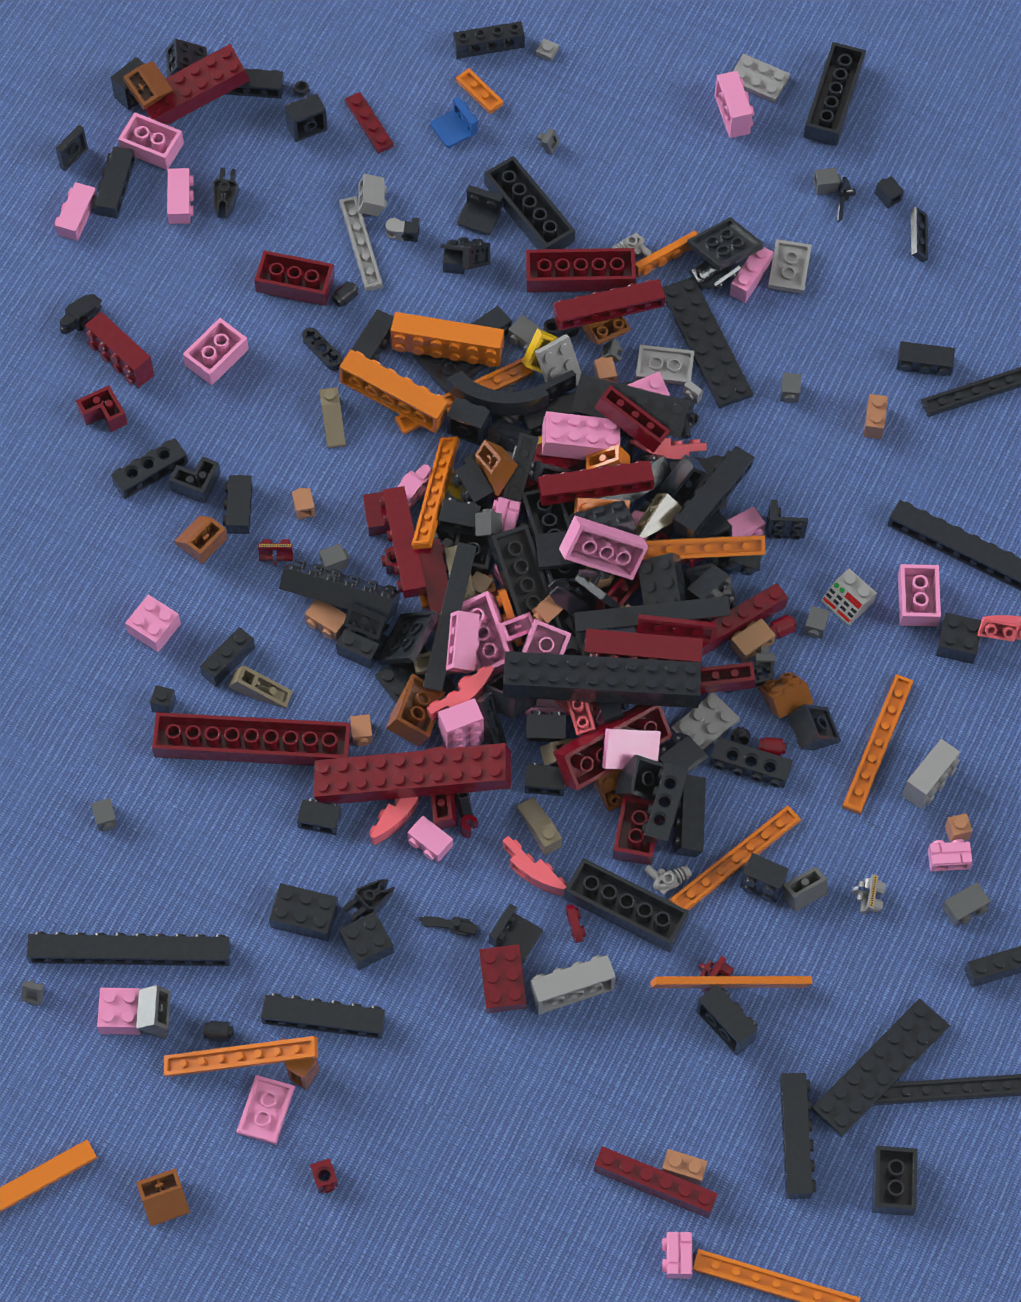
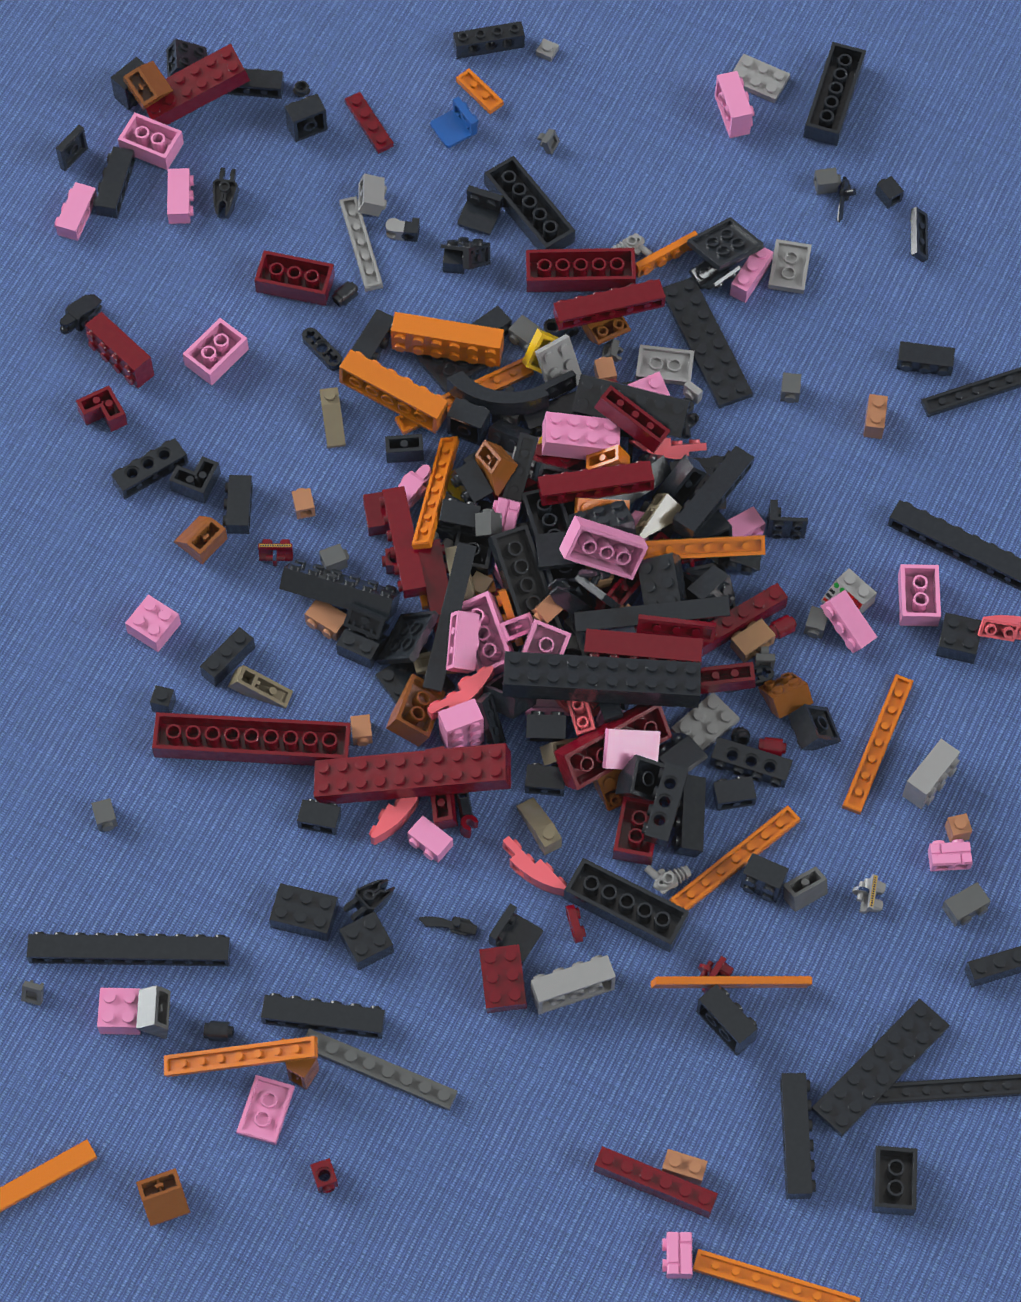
(384, 1071): none -> dark grey plate
(404, 448): none -> black brick
(734, 793): none -> black brick
(848, 621): none -> bright pink brick

